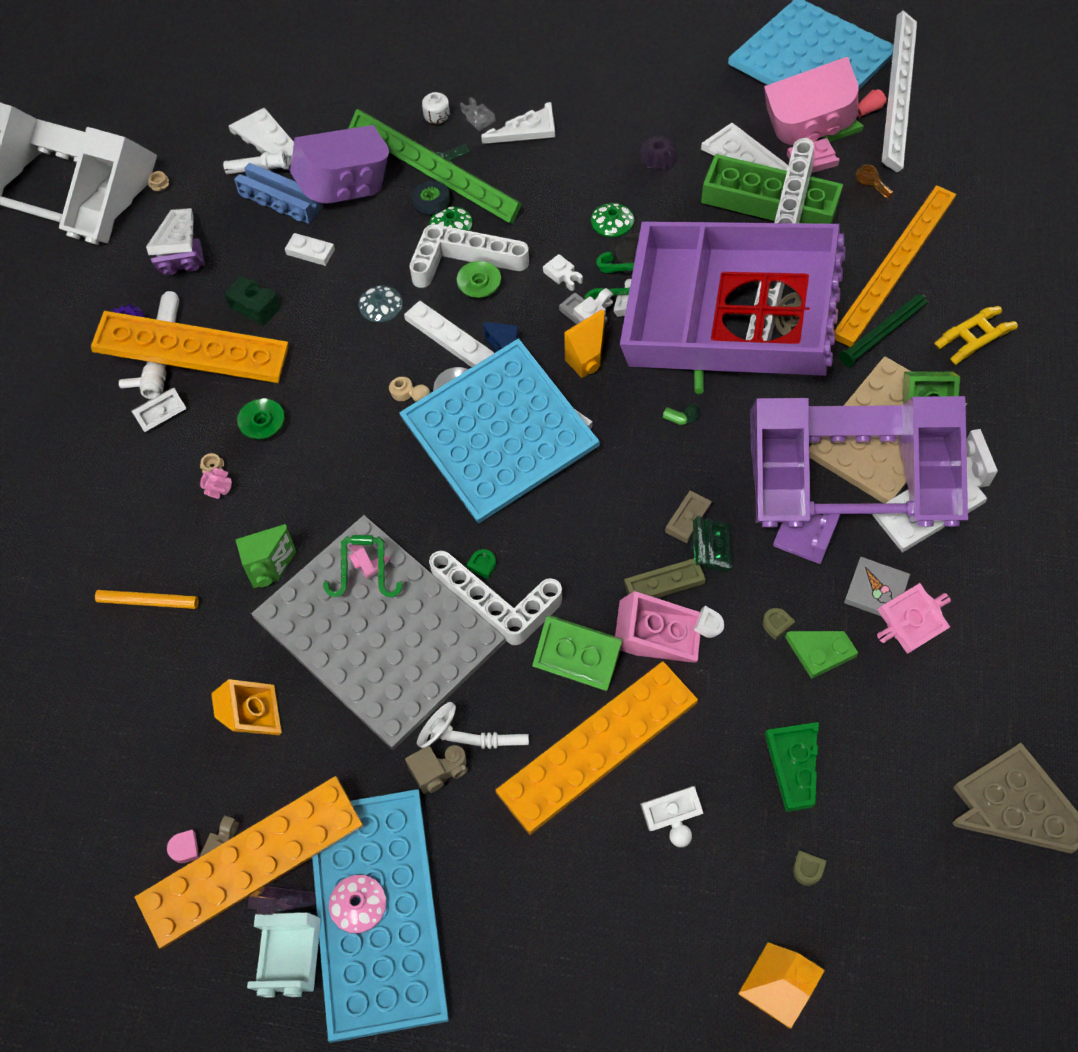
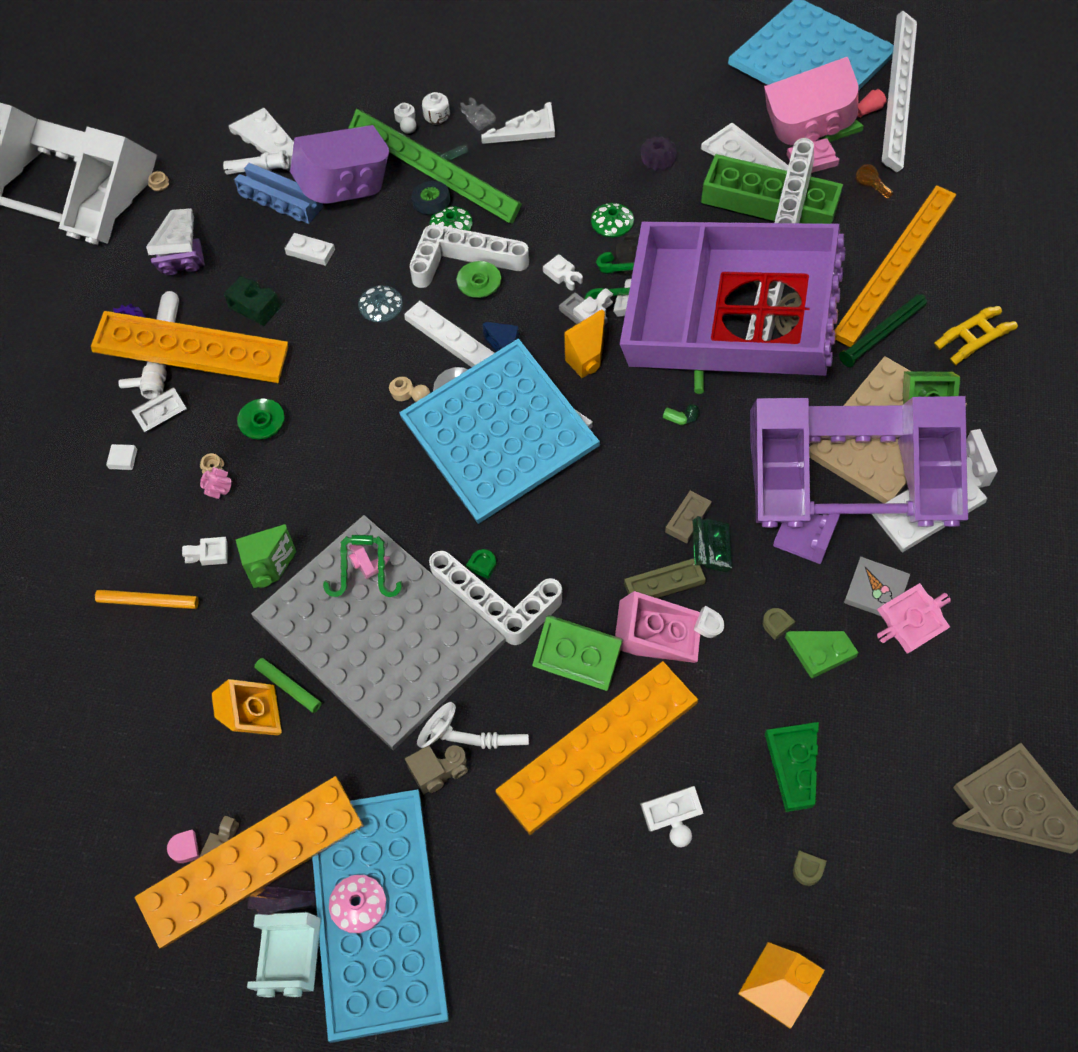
(121, 457): none -> white tile
(209, 552): none -> white plate
(288, 685): none -> bright green piece
(405, 116): none -> white plate

